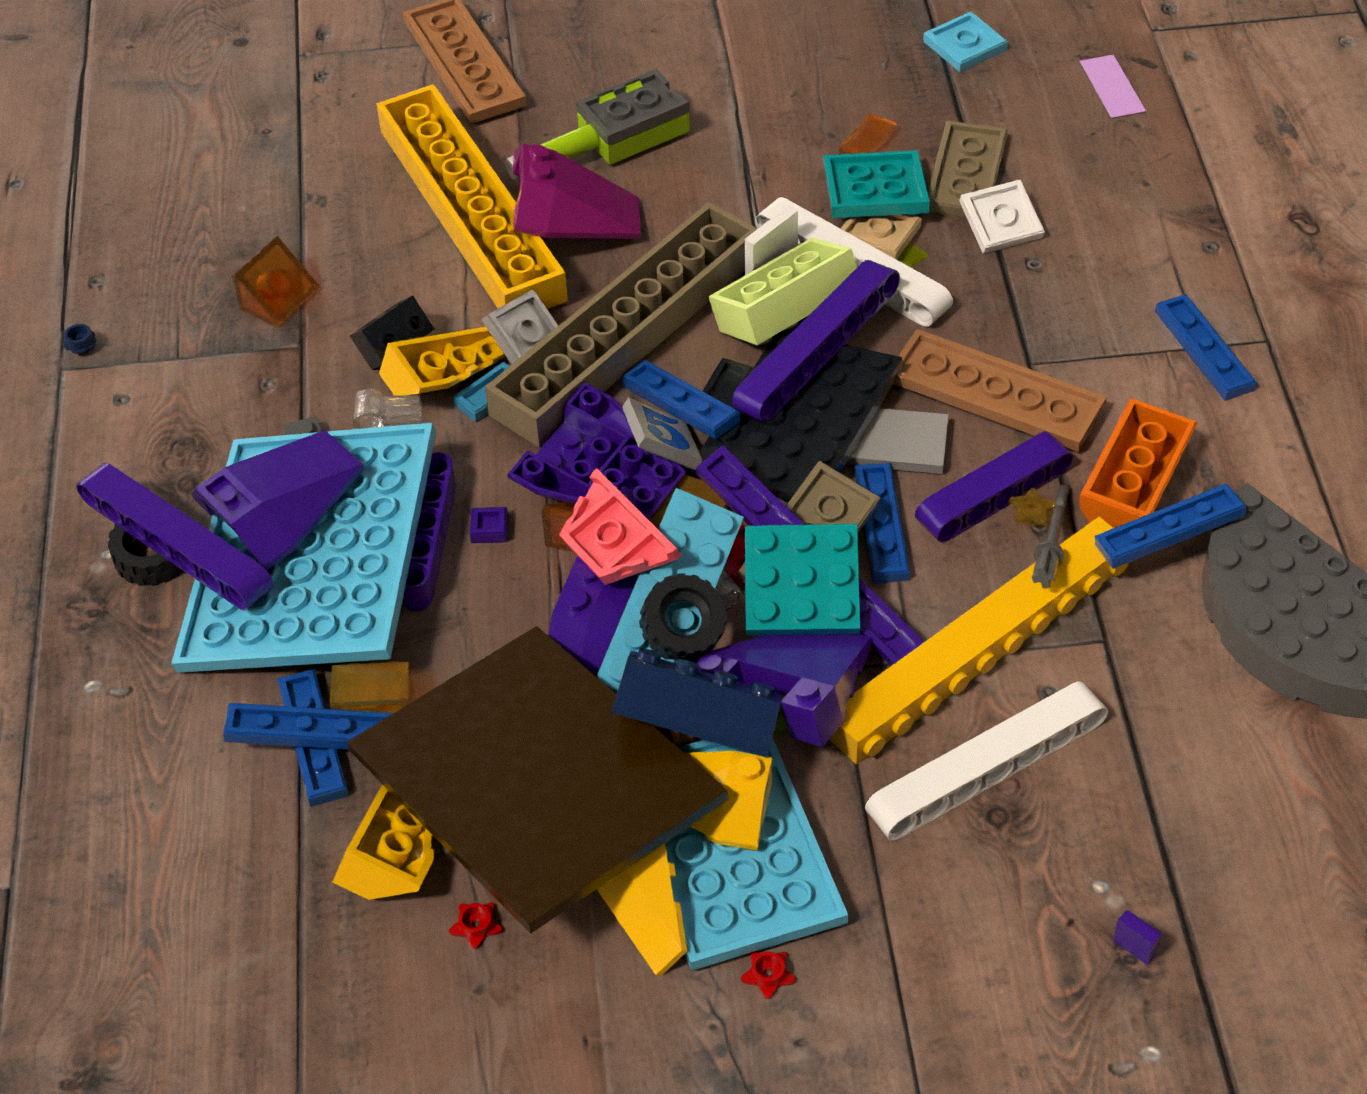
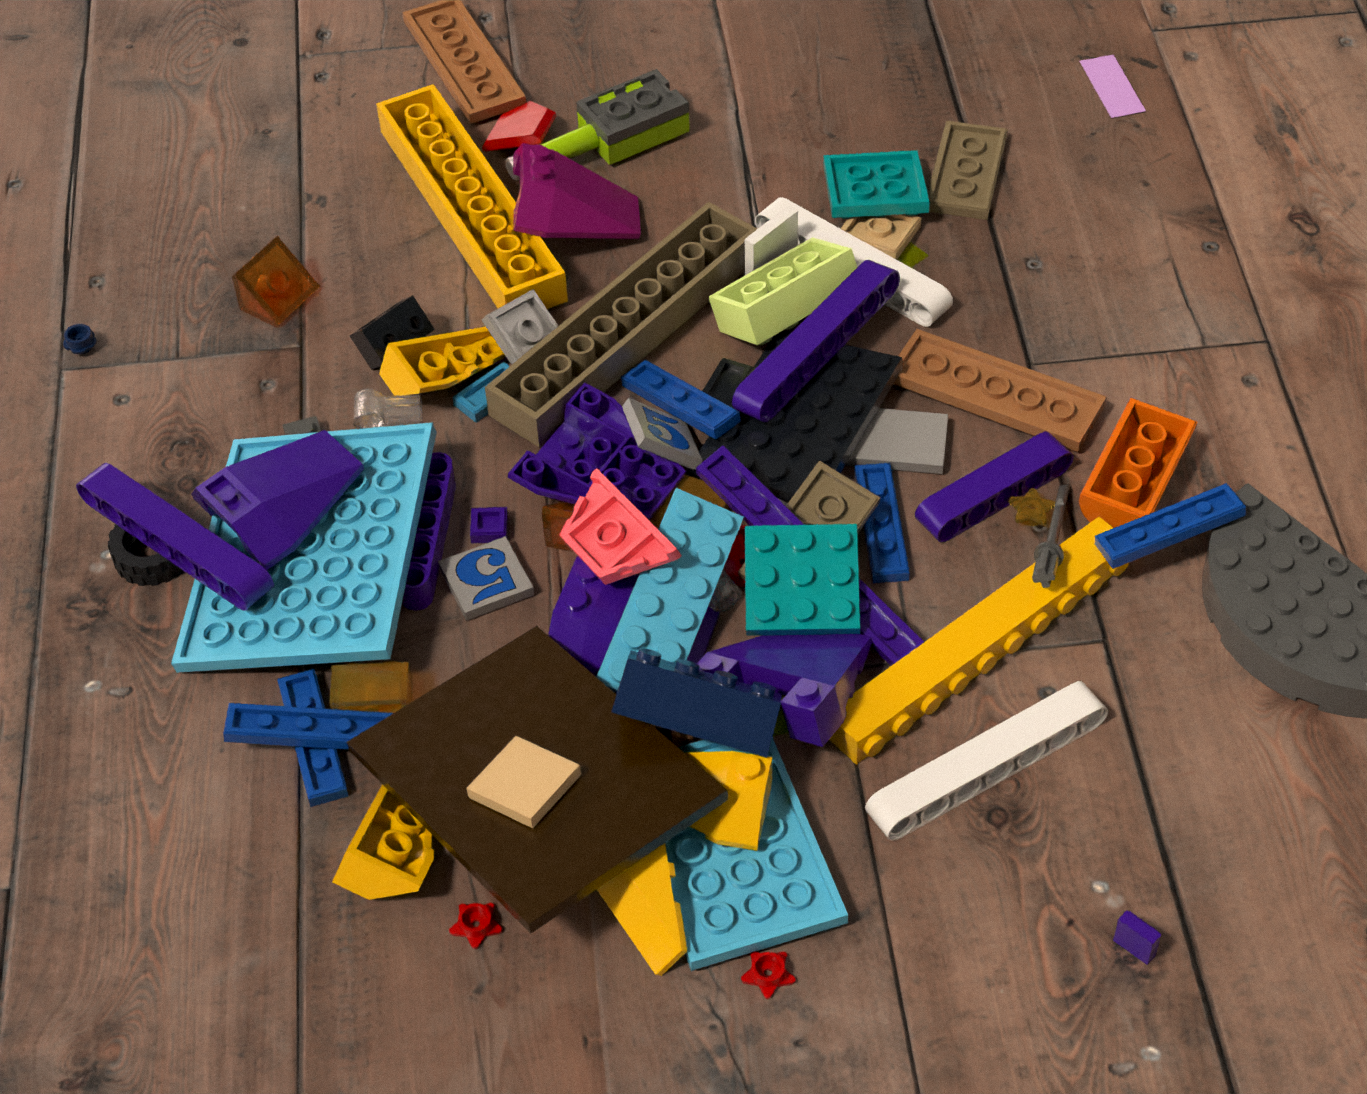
(486, 578): none -> light grey tile
(520, 125): none -> tile
(524, 781): none -> tan tile
(683, 589): black tyre -> none
(869, 135): clear orange tile -> none
(965, 41): medium azure tile -> none
(1001, 216): white tile -> none
(1205, 347): blue tile -> none

